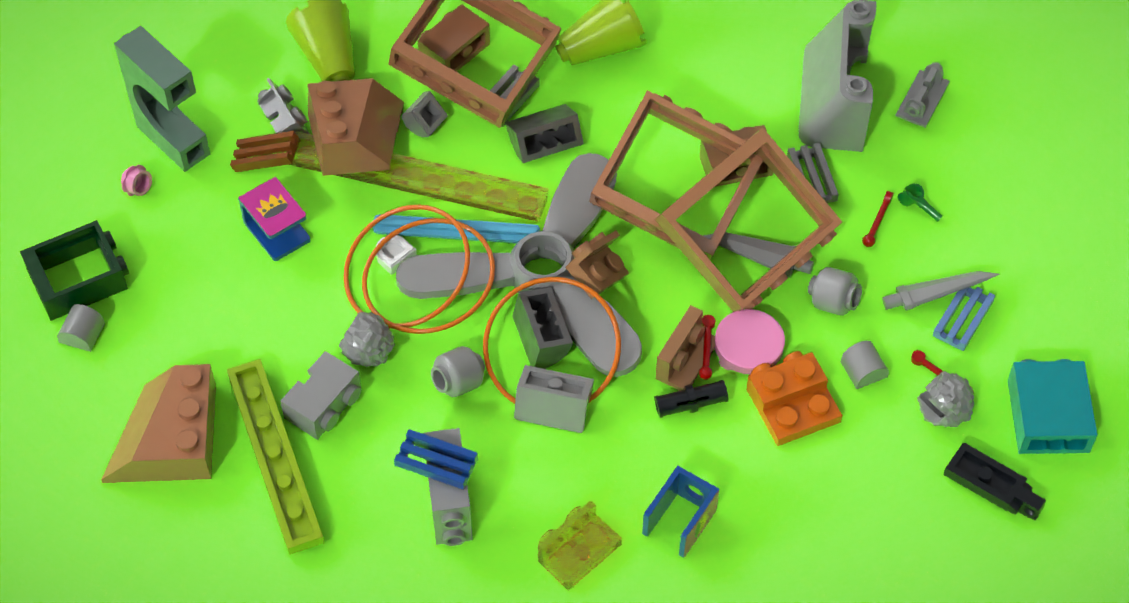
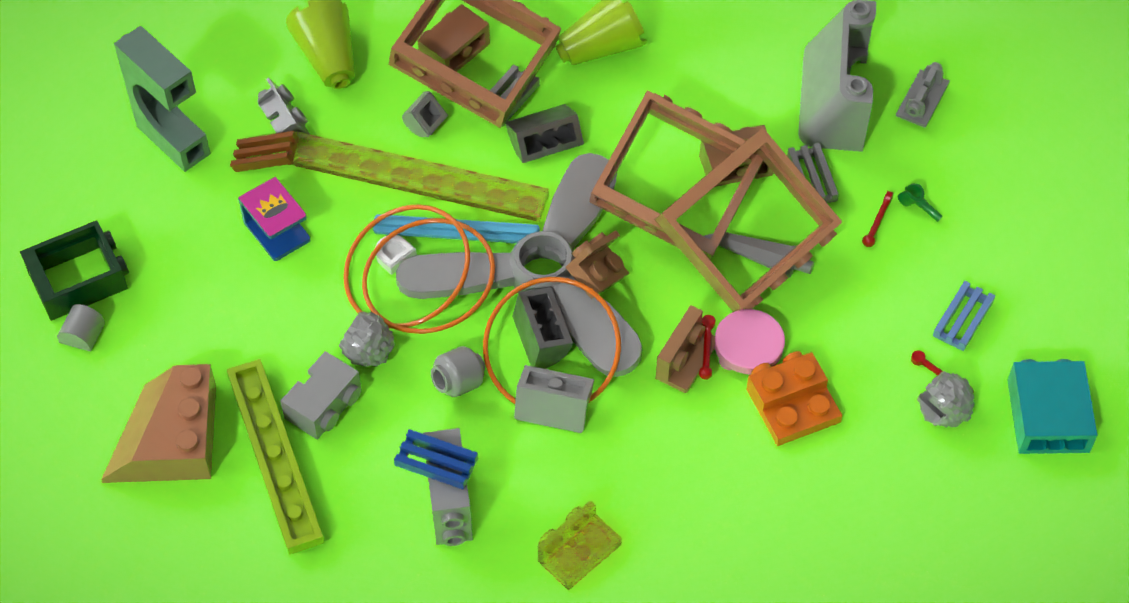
(136, 180): bright pink plate -> none
(353, 125): nougat wedge -> none
(678, 485): blue piece -> none
(691, 398): black pin -> none
(835, 291): light grey head -> none
(864, 364): light grey brick -> none
(923, 292): light grey bar -> none
(994, 482): black hinge -> none

